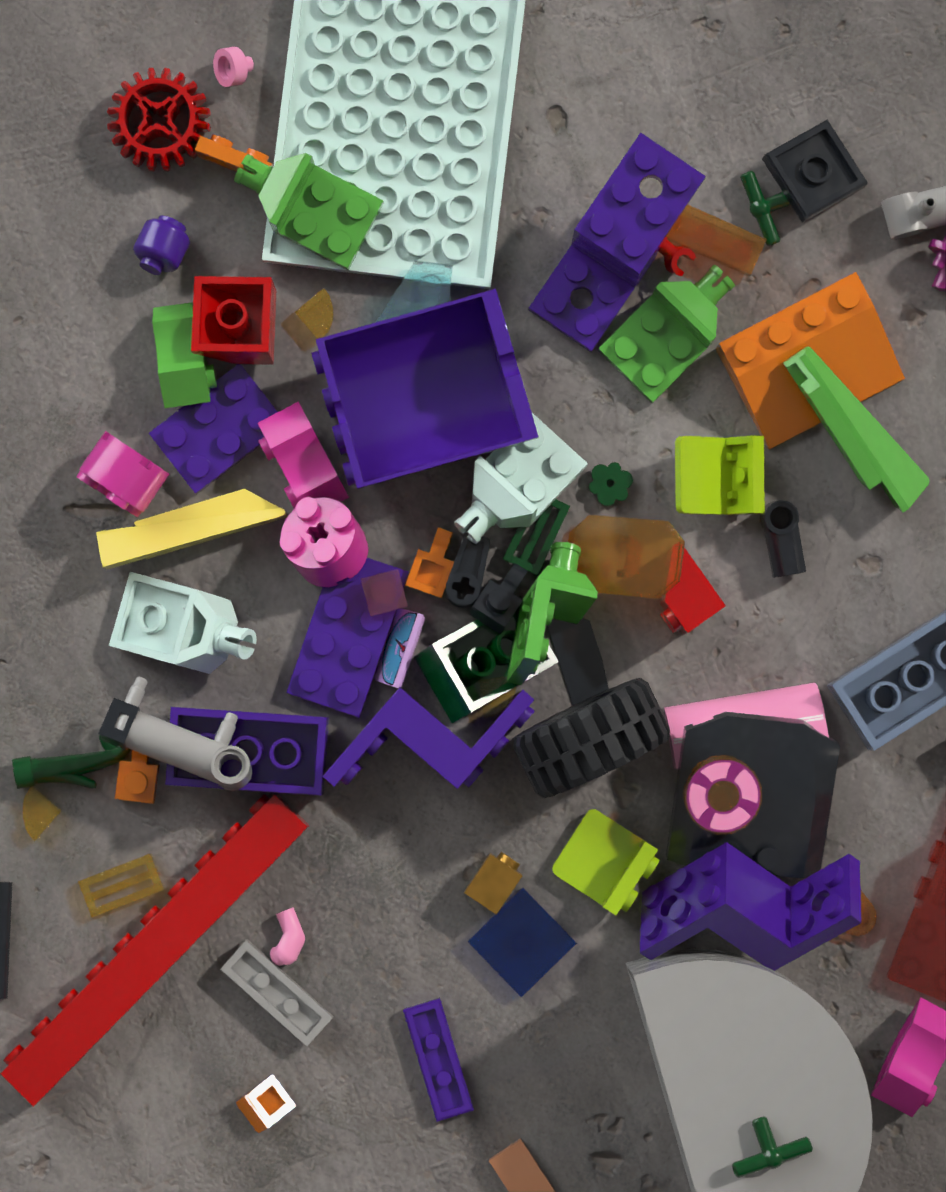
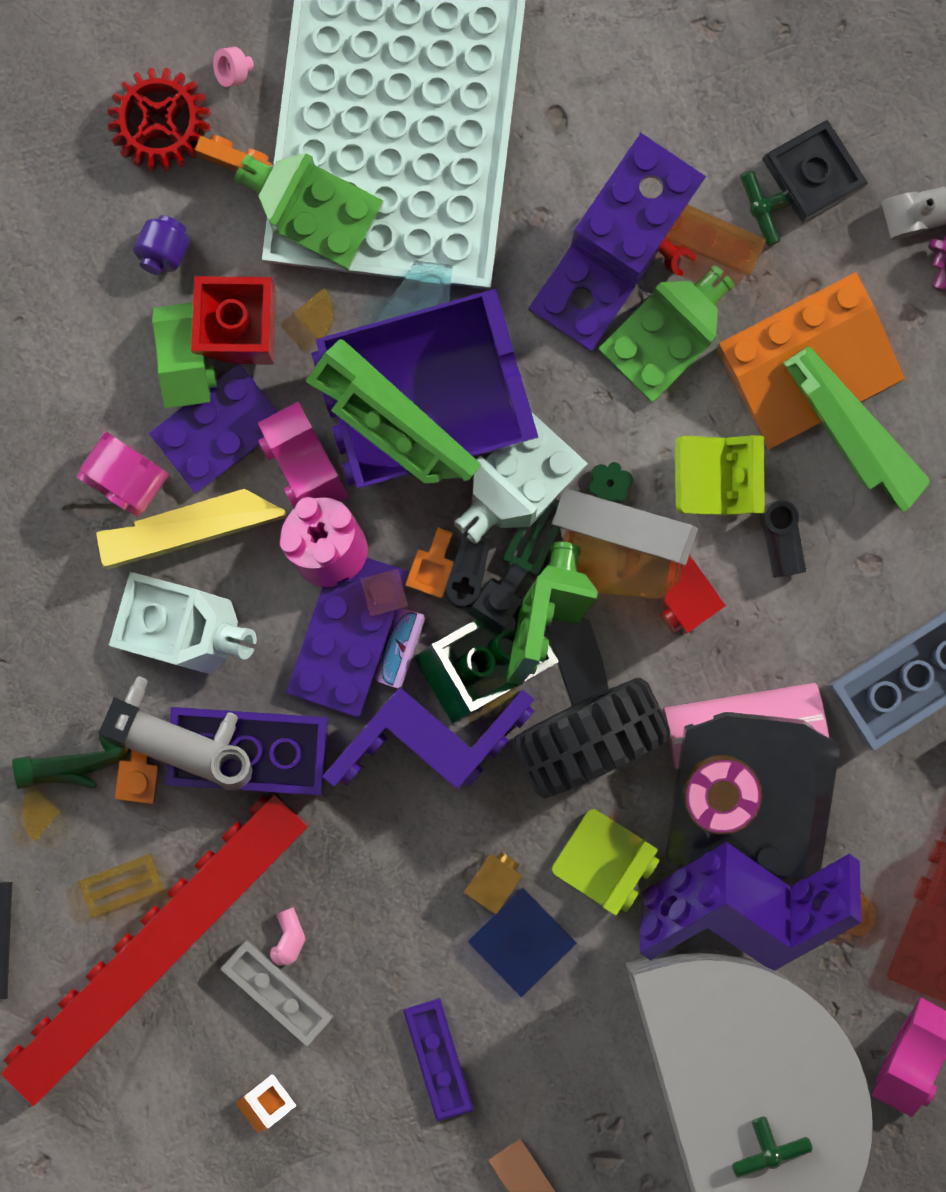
(389, 417): none -> bright green wedge
(625, 526): none -> light grey tile

